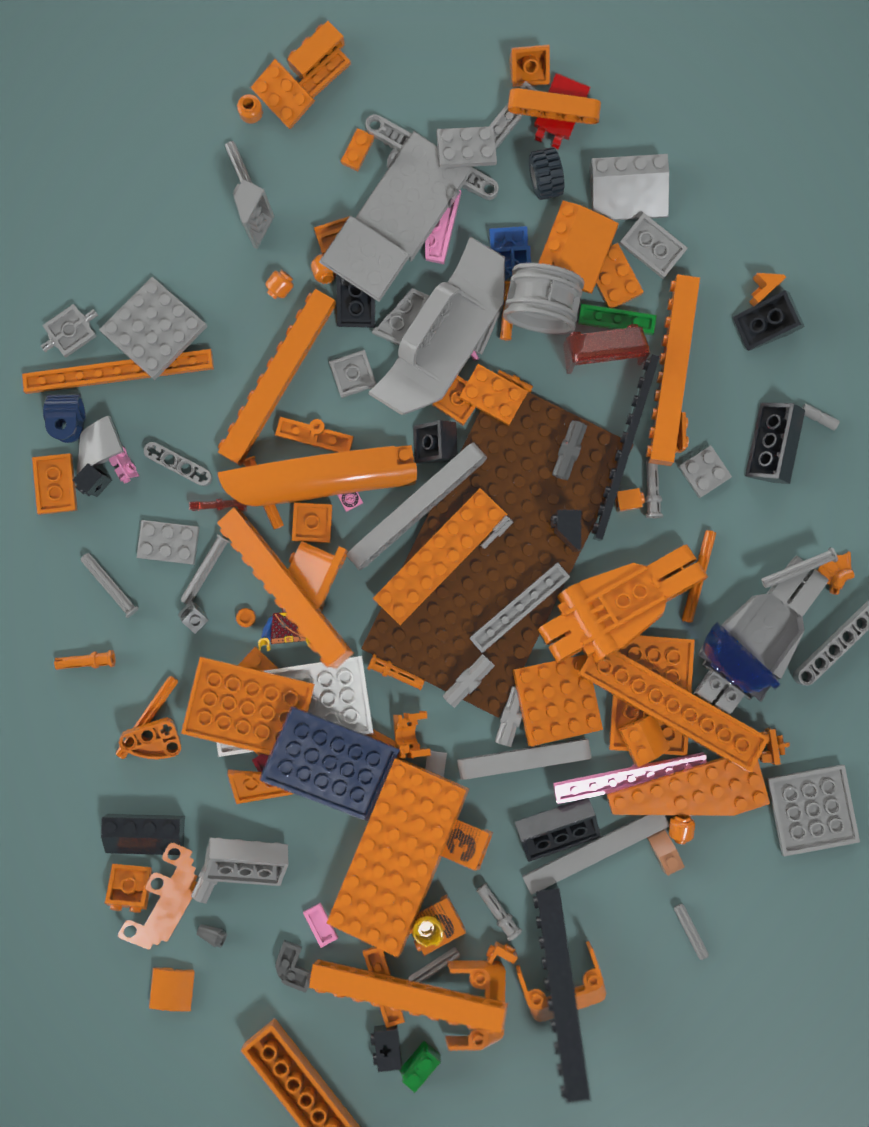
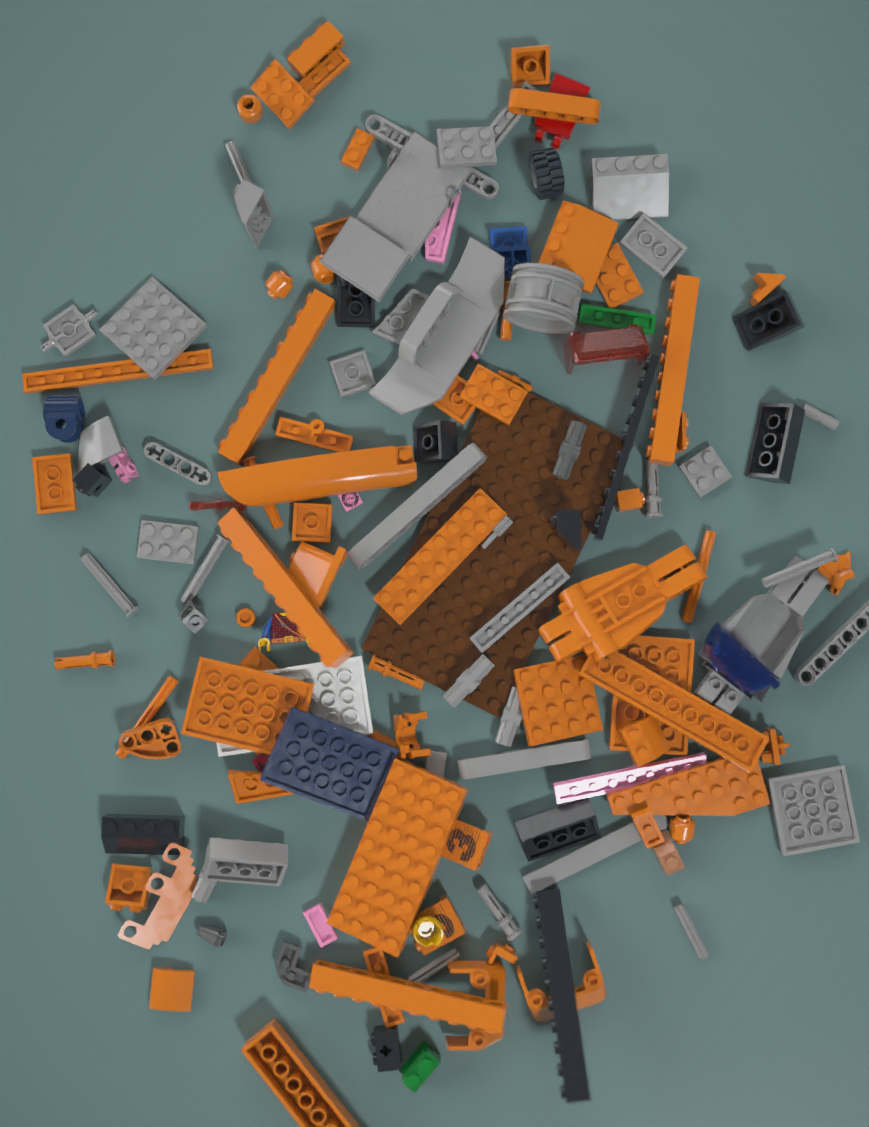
(647, 827): none -> orange plate

